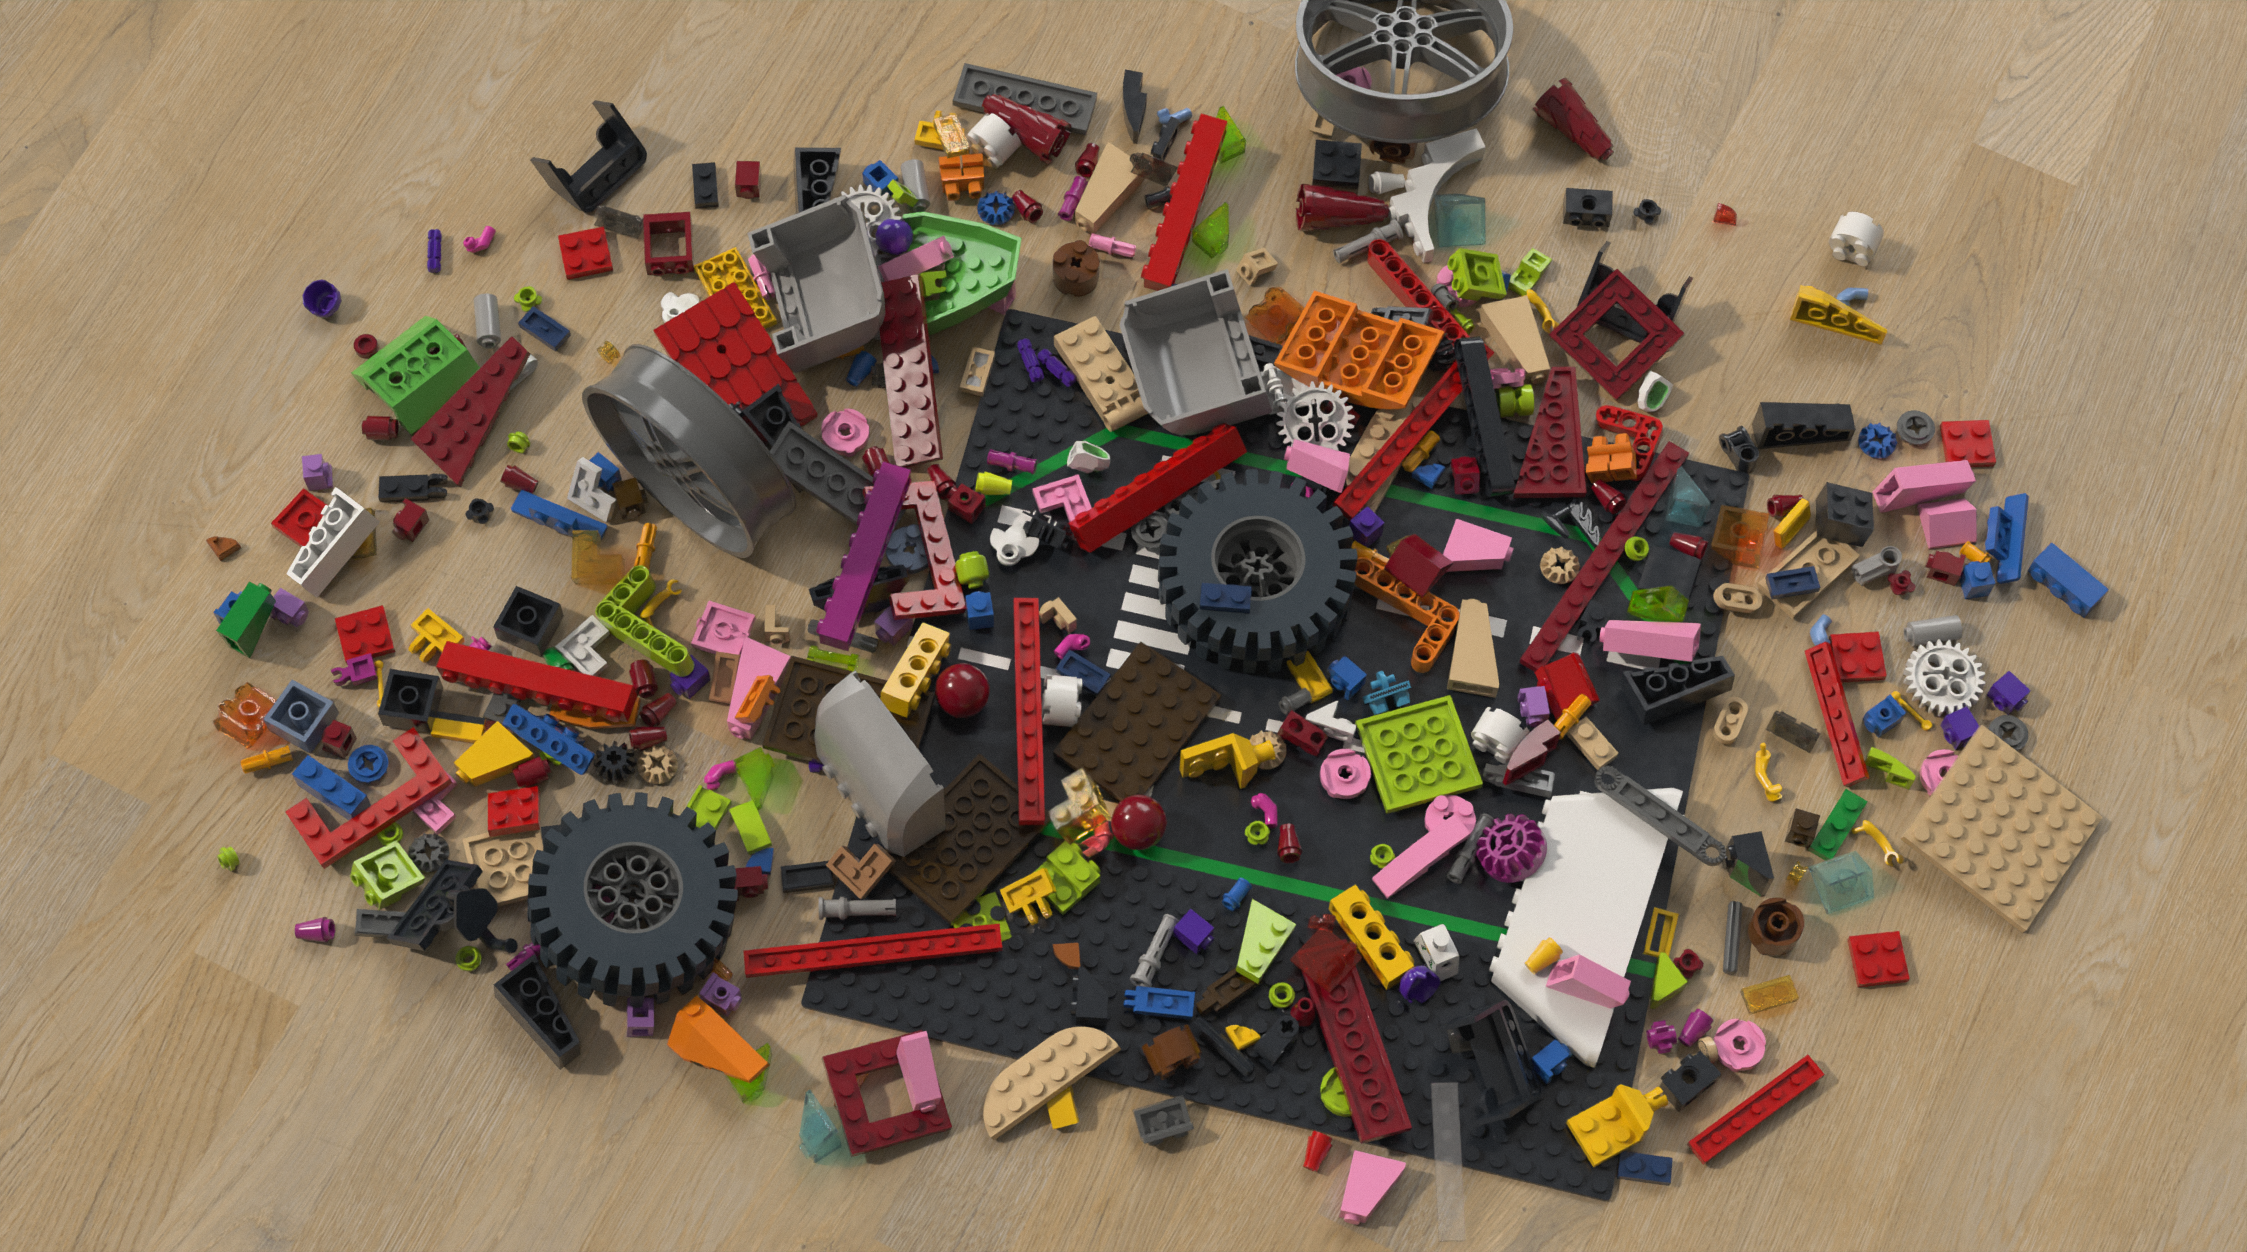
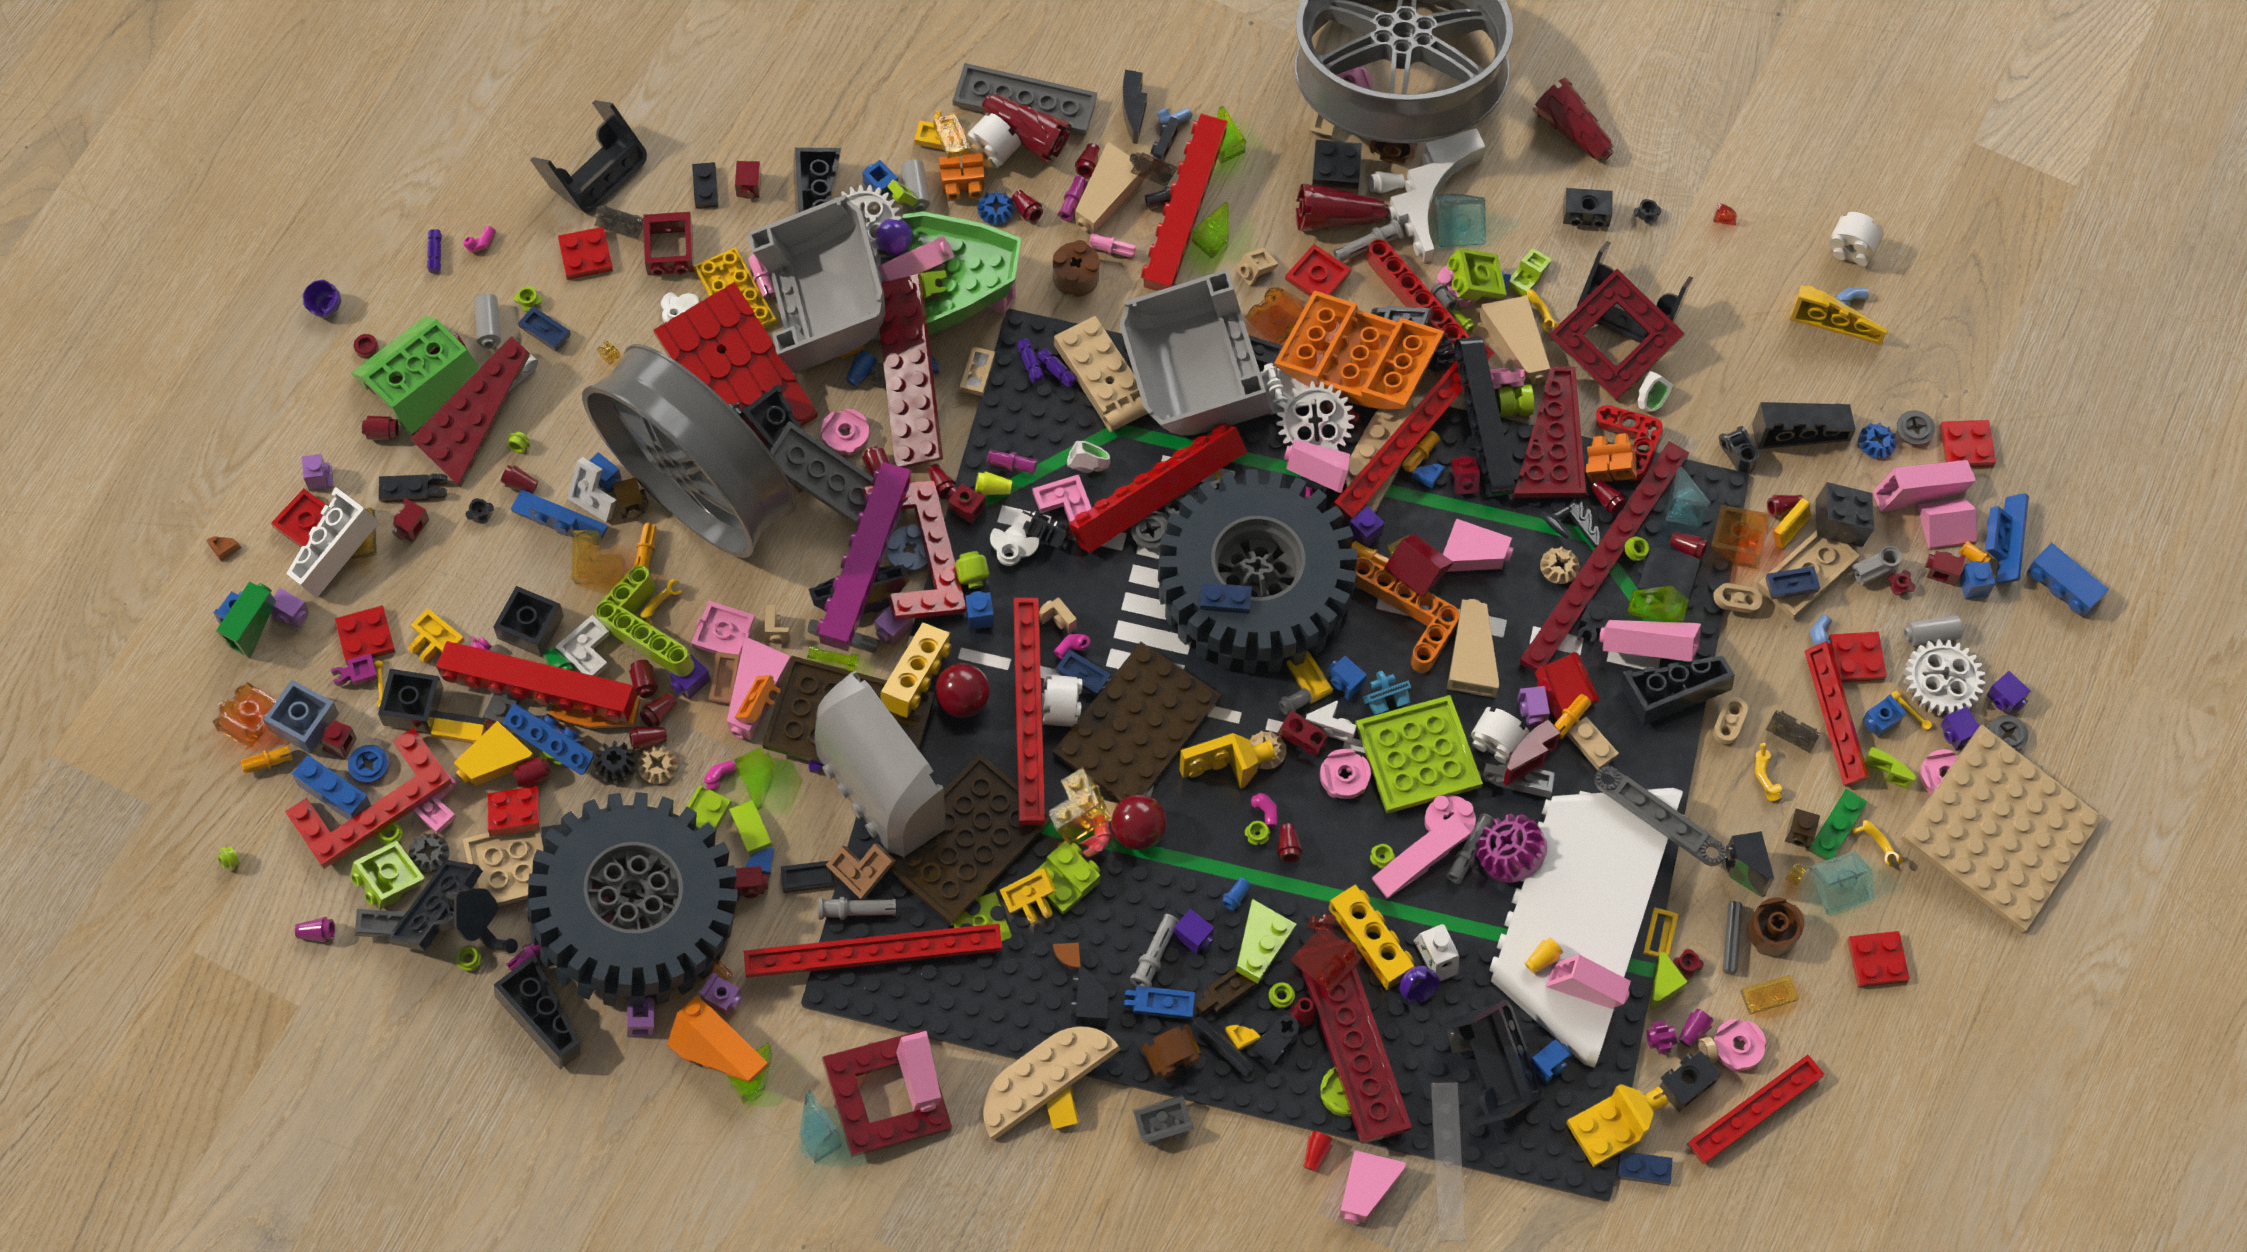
(1317, 272): none -> red plate

